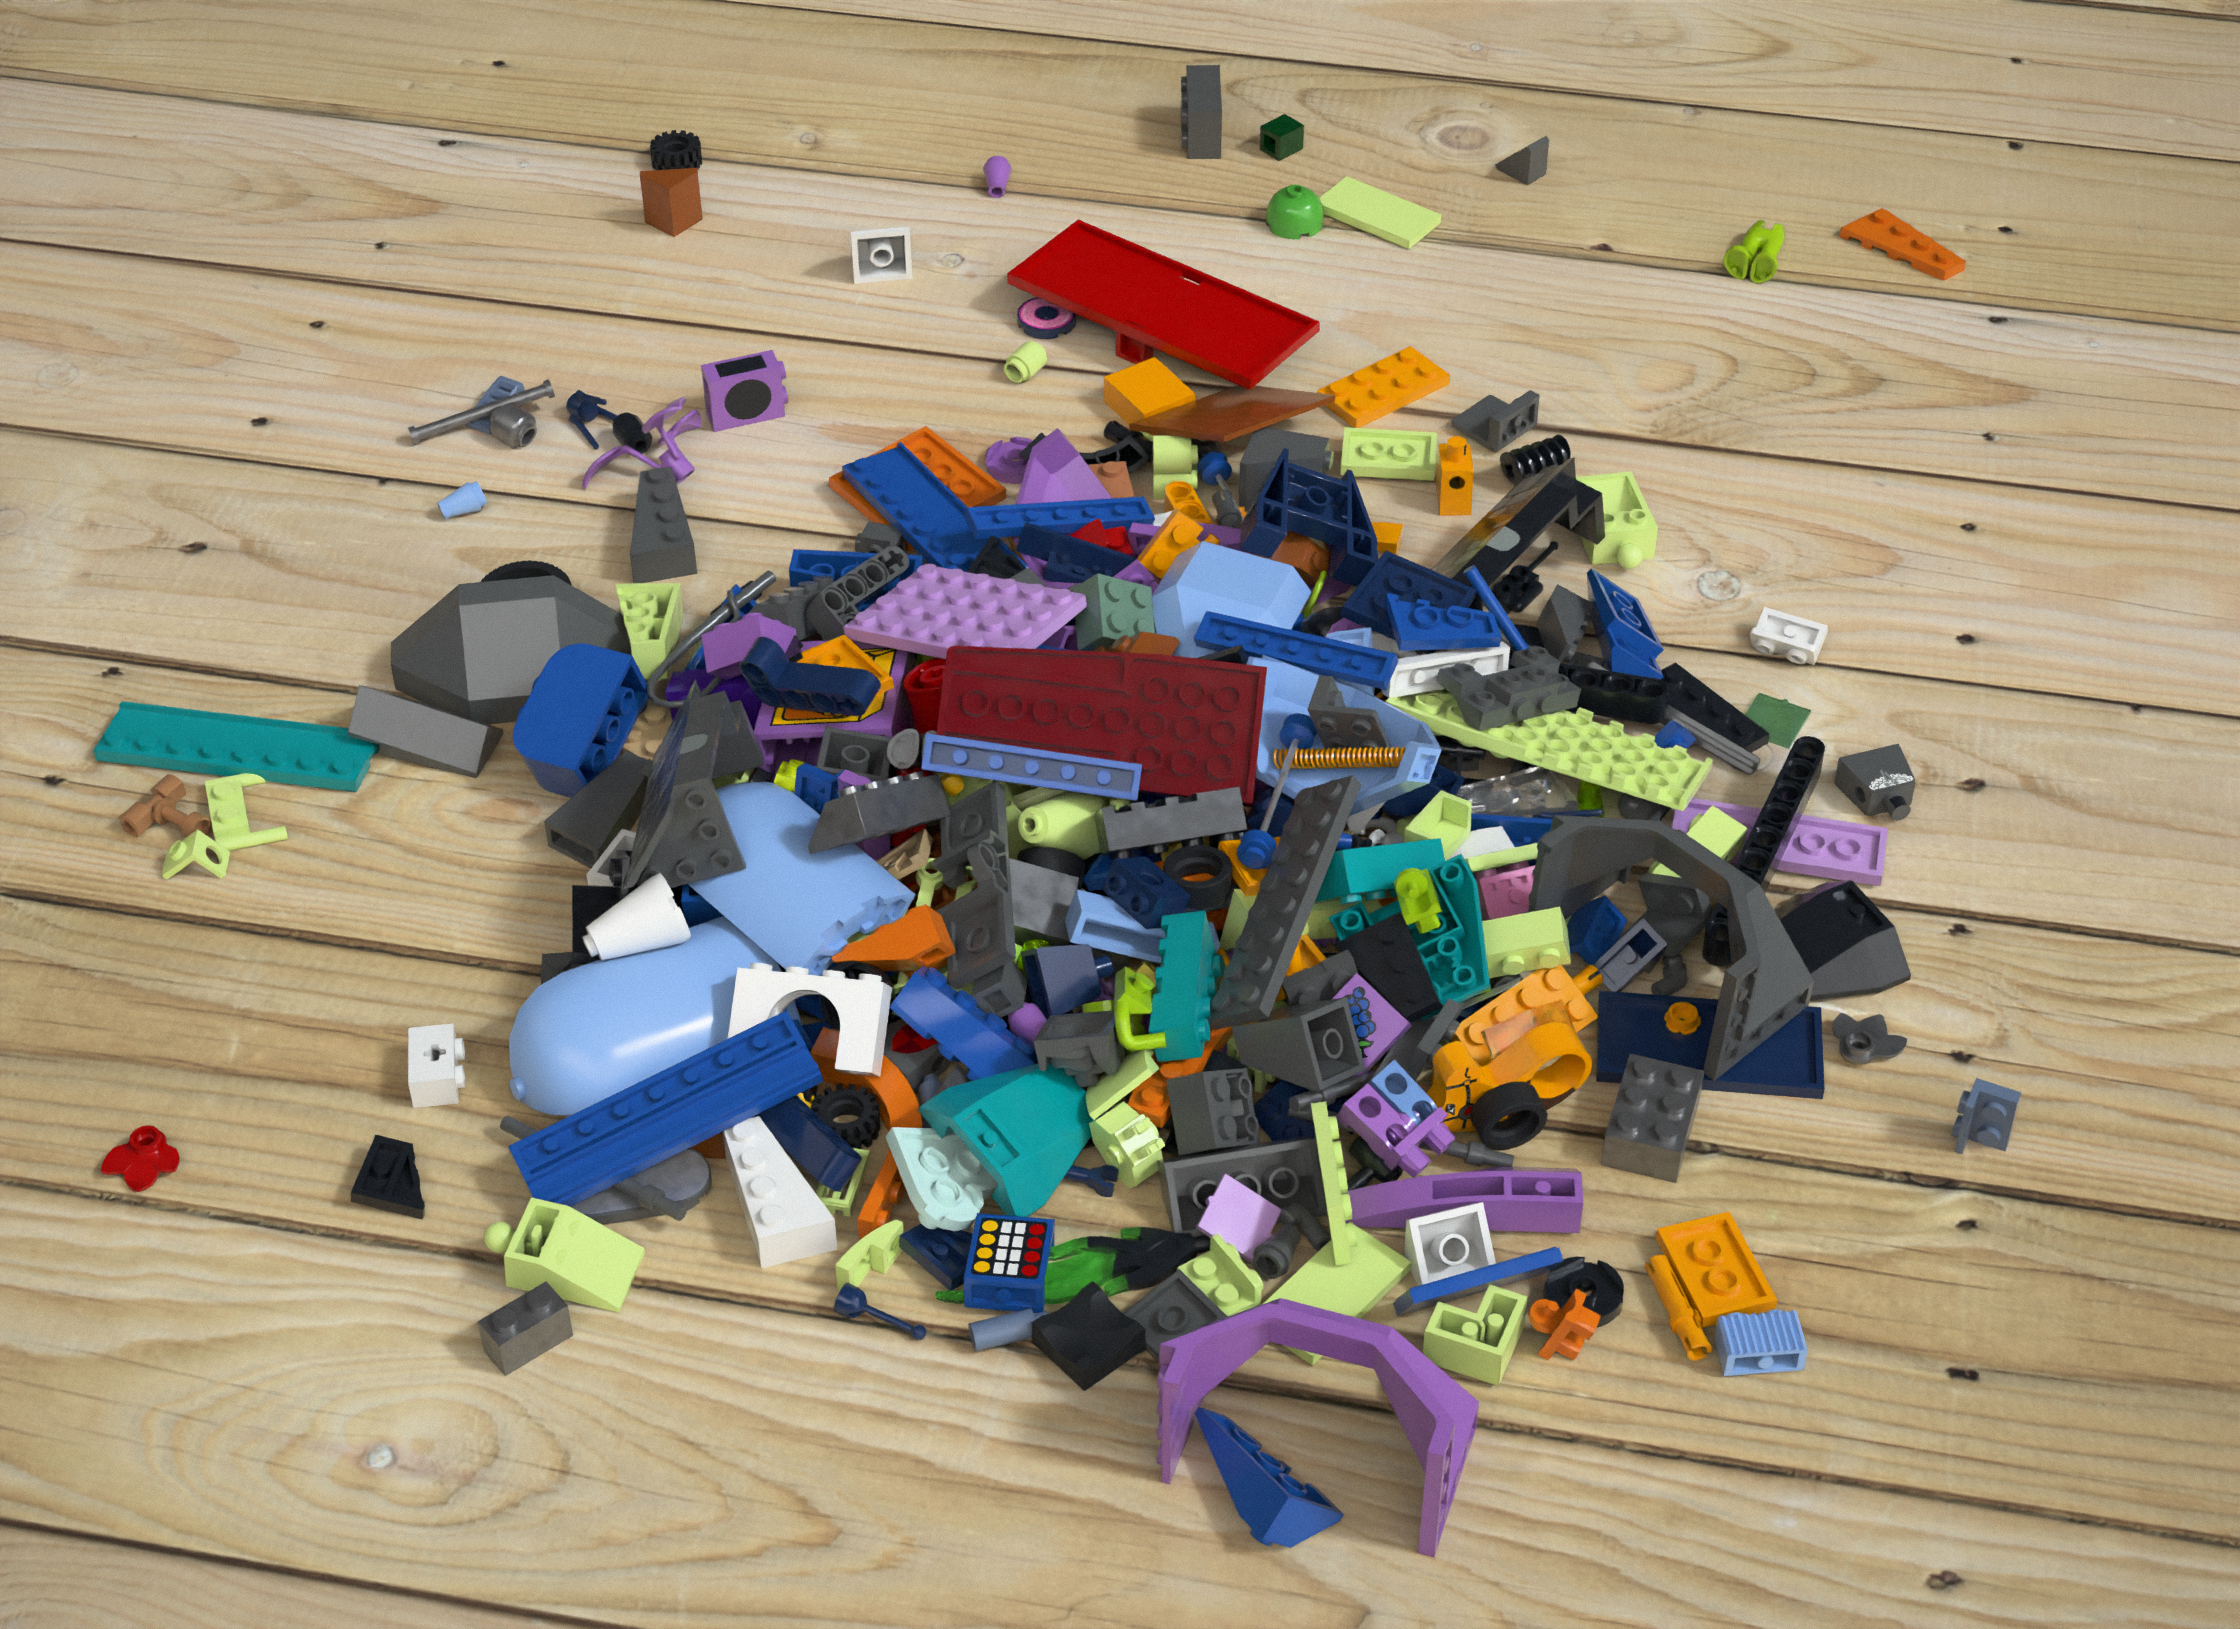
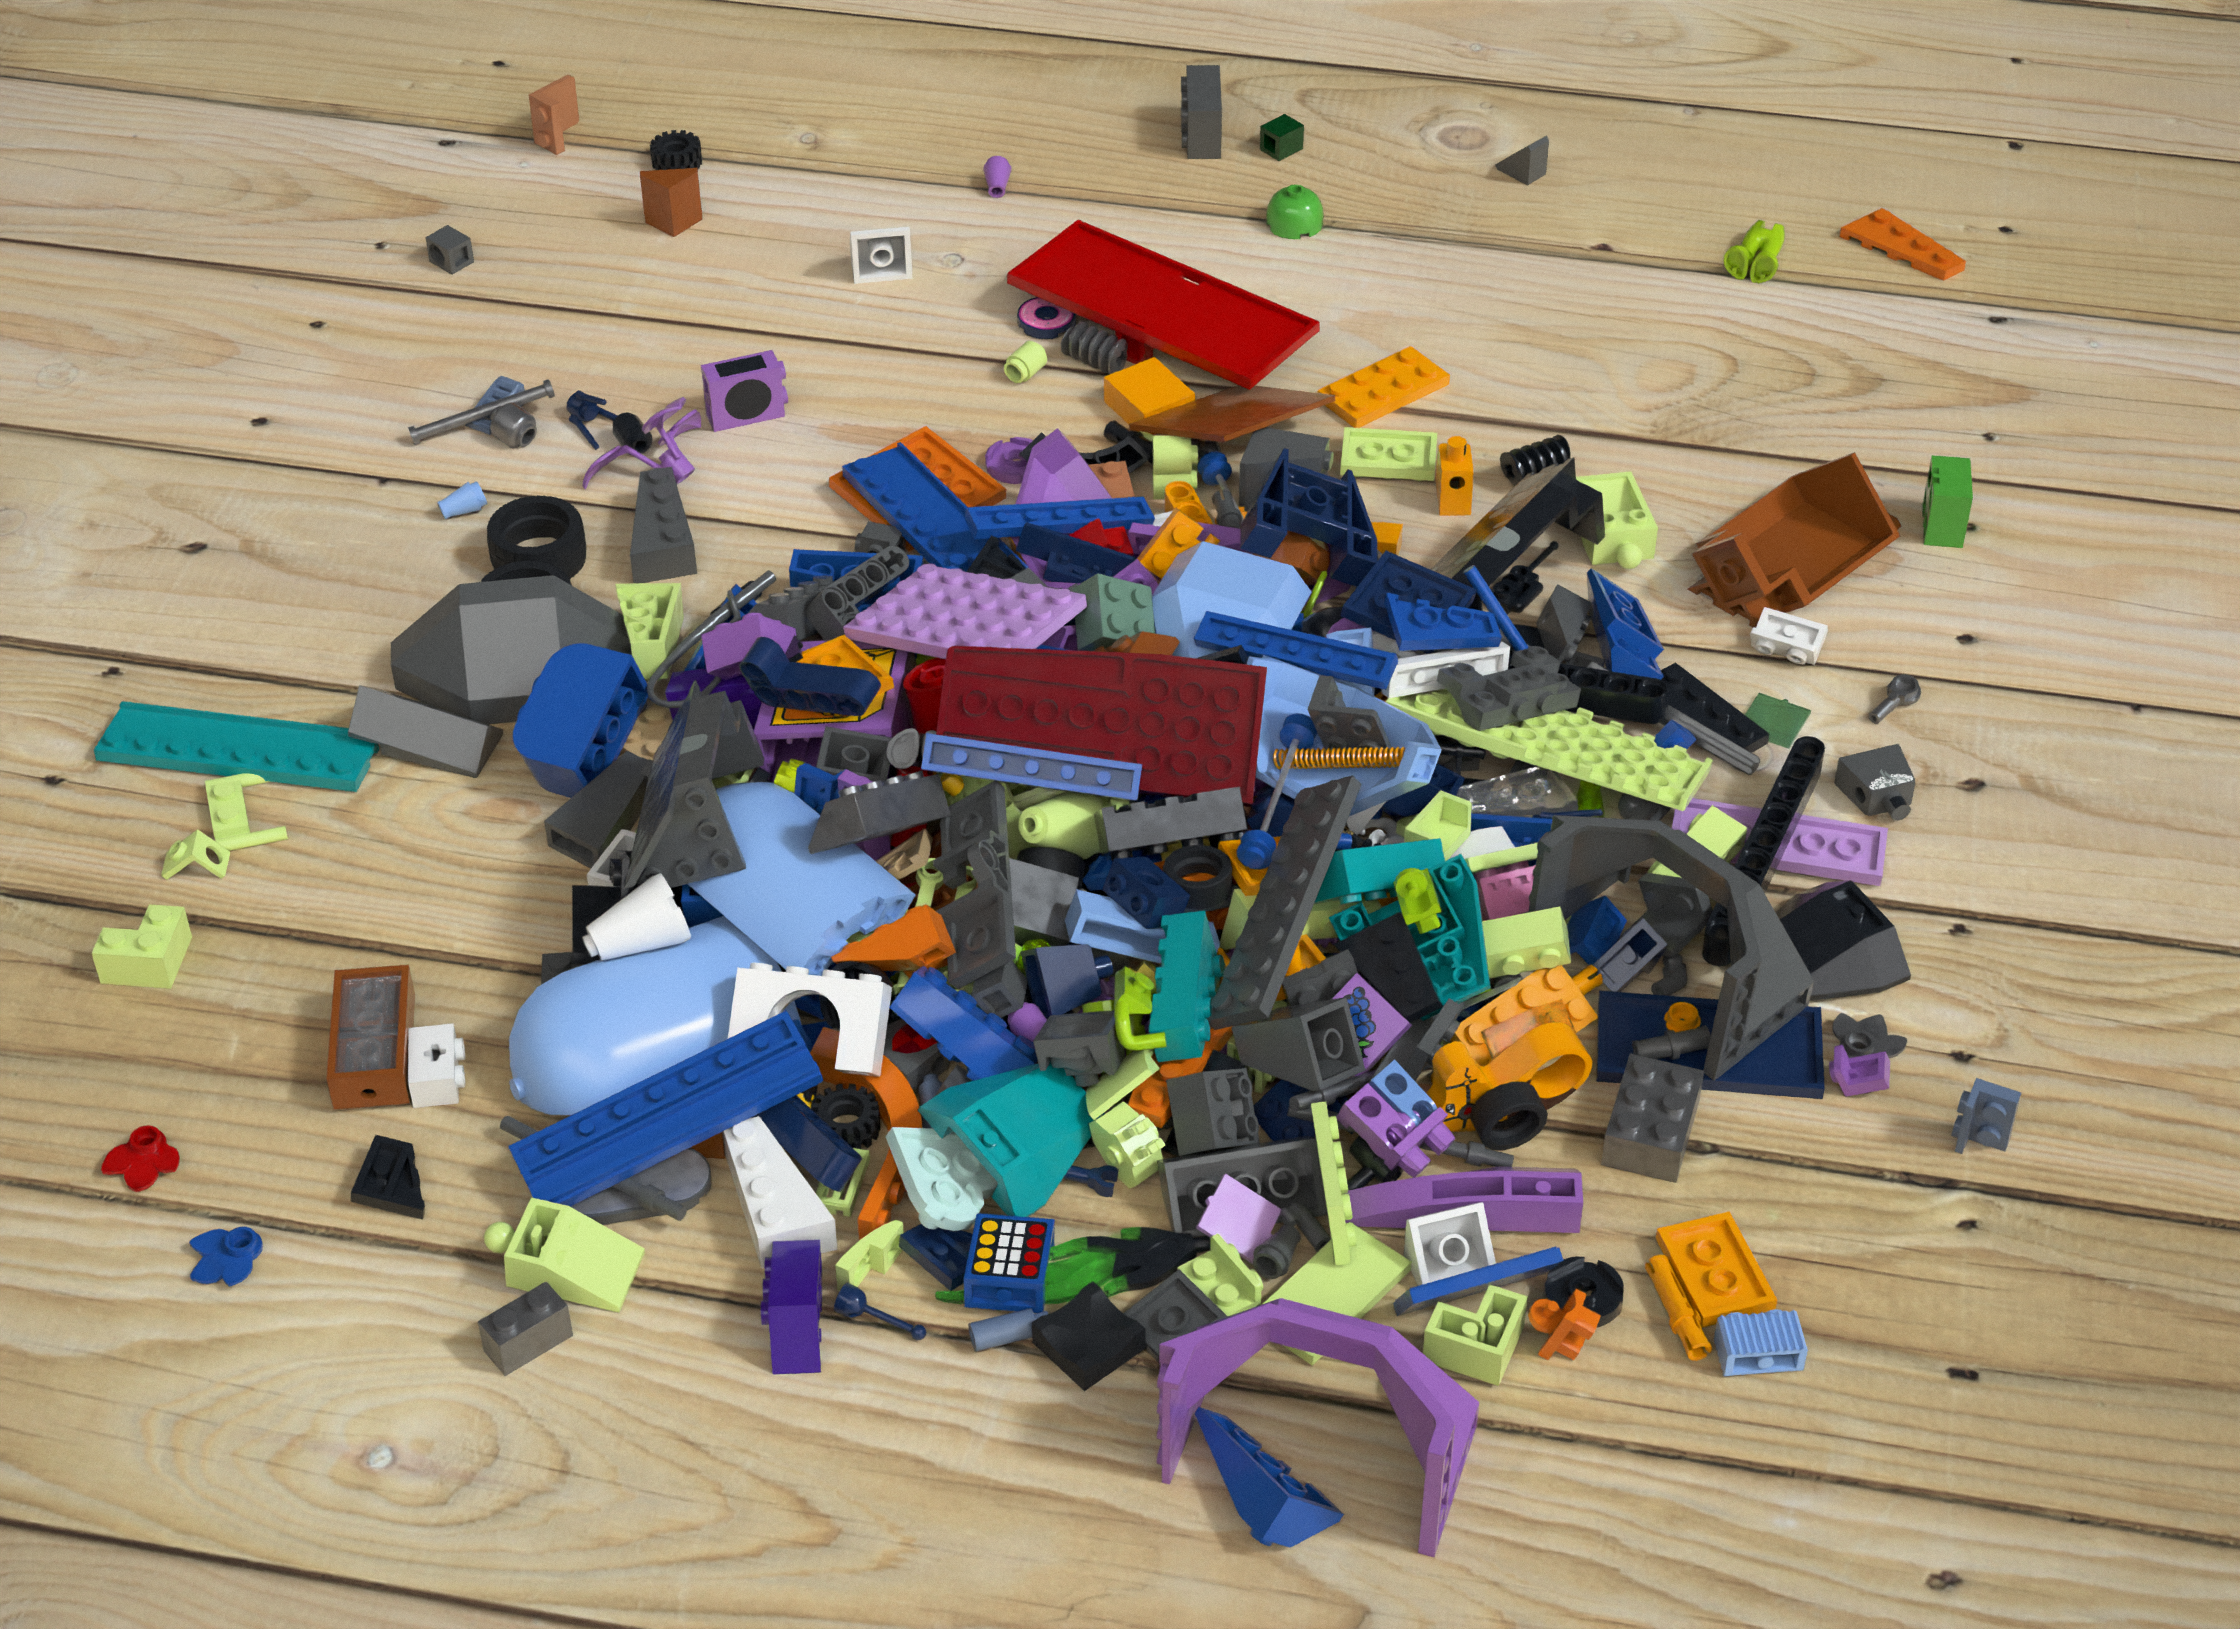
(144, 955): none -> yellowish green brick
(162, 809): medium nougat bar -> none
(225, 1255): none -> blue plate
(370, 1036): none -> brick
(449, 249): none -> dark grey brick
(538, 518): none -> black tyre
(552, 112): none -> nougat bracket
(793, 1305): none -> dark purple wedge
(1095, 347): none -> flat silver piece
(1378, 212): yellowish green tile -> none
(1498, 422): dark grey bracket -> none
(1673, 1044): none -> dark grey pin
(1795, 541): none -> dark orange panel
(1860, 1073): none -> medium lavender bracket
(1901, 691): none -> flat silver plate
(1947, 501): none -> bright green piece

